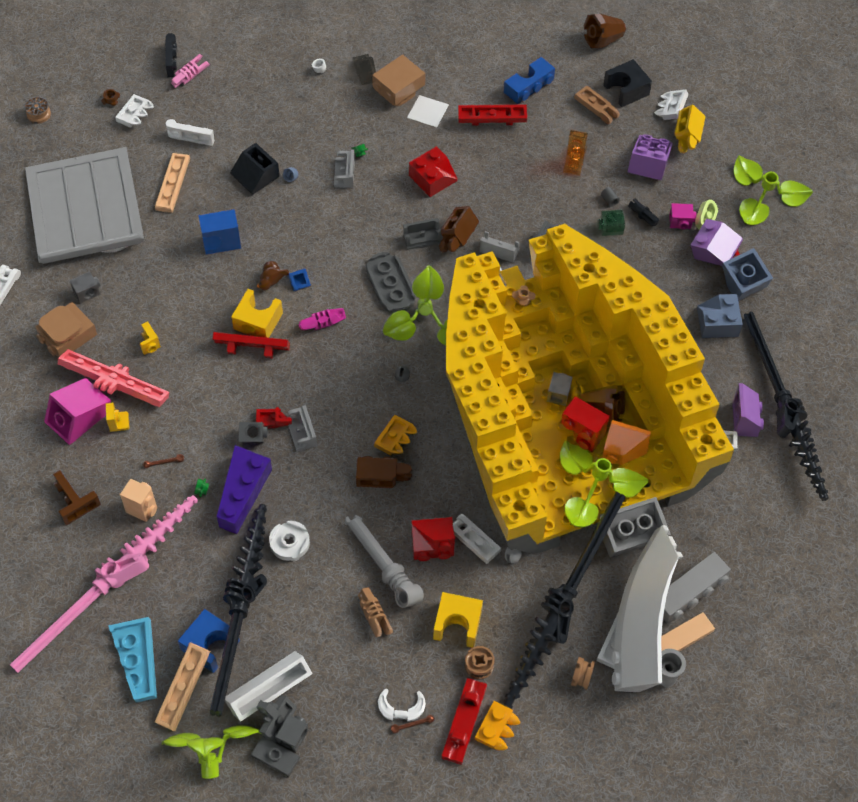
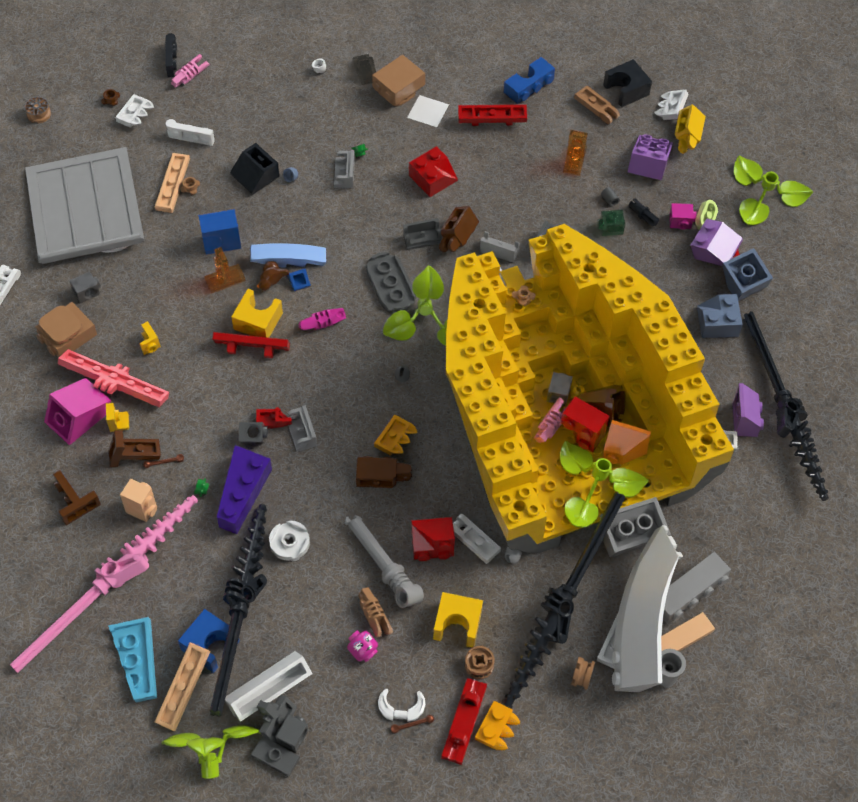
(132, 449): none -> reddish brown bracket
(192, 182): none -> medium nougat plate
(224, 275): none -> clear orange bracket
(288, 254): none -> light blue slope
(362, 646): none -> dark pink head
(550, 423): none -> bright pink hinge
(603, 30): reddish brown cone -> none

